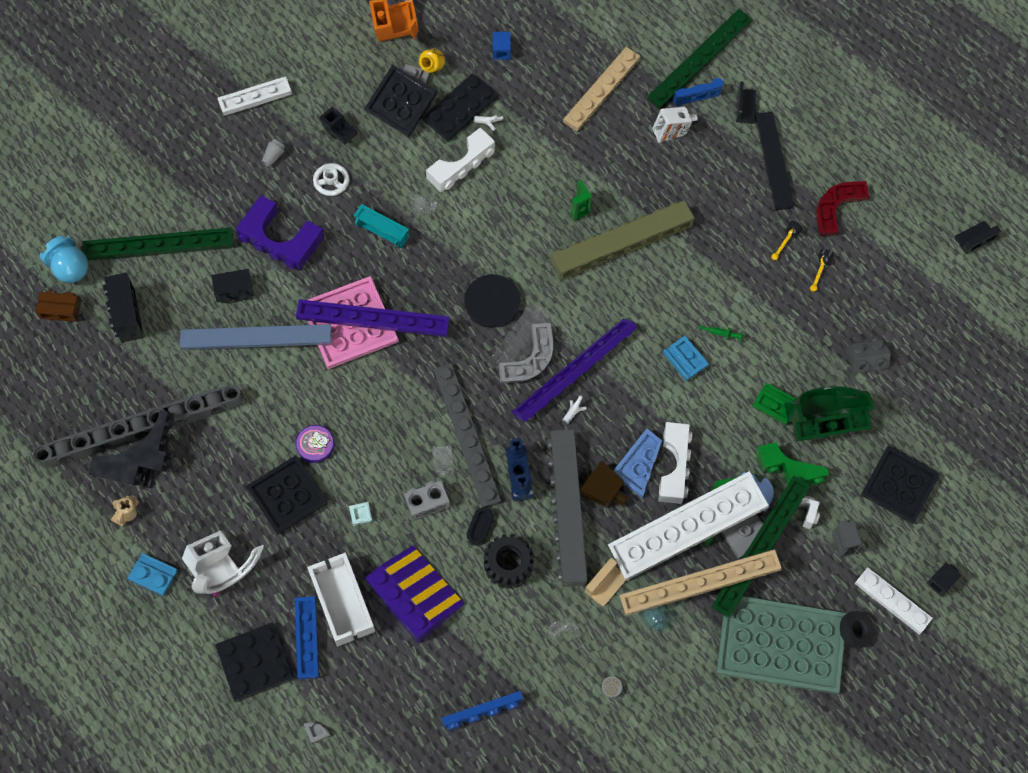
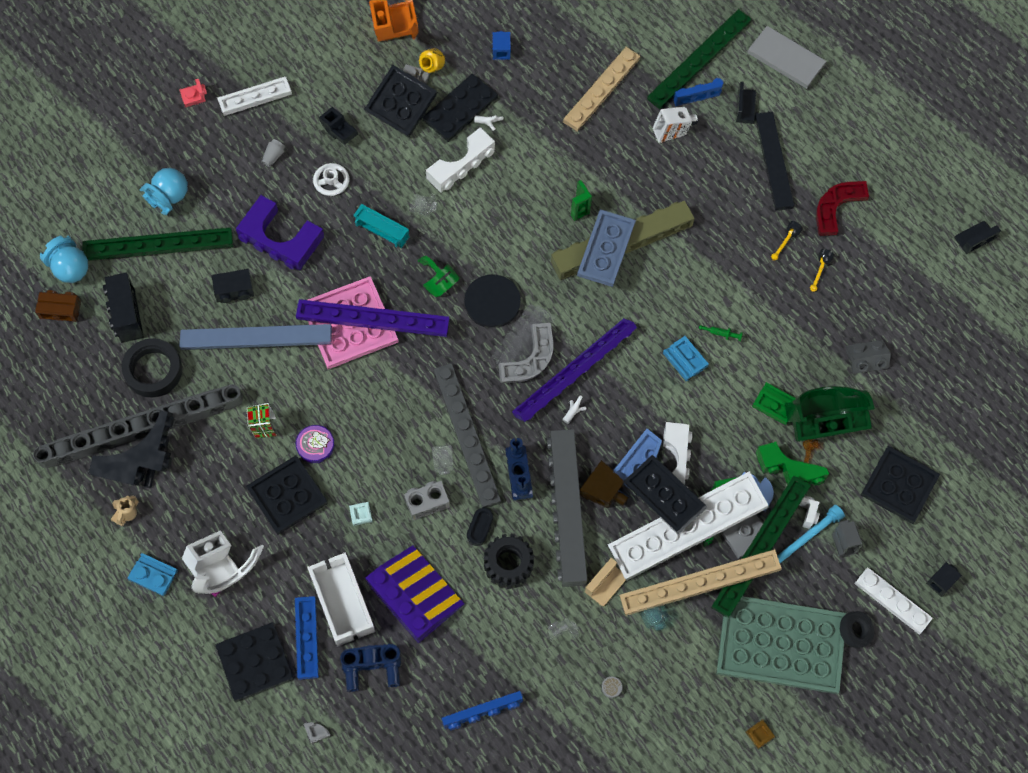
(145, 347): none -> black tyre
(166, 188): none -> medium azure tile
(193, 94): none -> coral bracket
(259, 420): none -> piece
(371, 658): none -> dark blue piece
(443, 286): none -> green helmet
(606, 248): none -> sand blue plate
(665, 494): none -> black plate
(760, 734): none -> pearl gold tile
(786, 57): none -> light grey tile
(809, 445): none -> clear orange hand
(834, 514): none -> medium azure piece

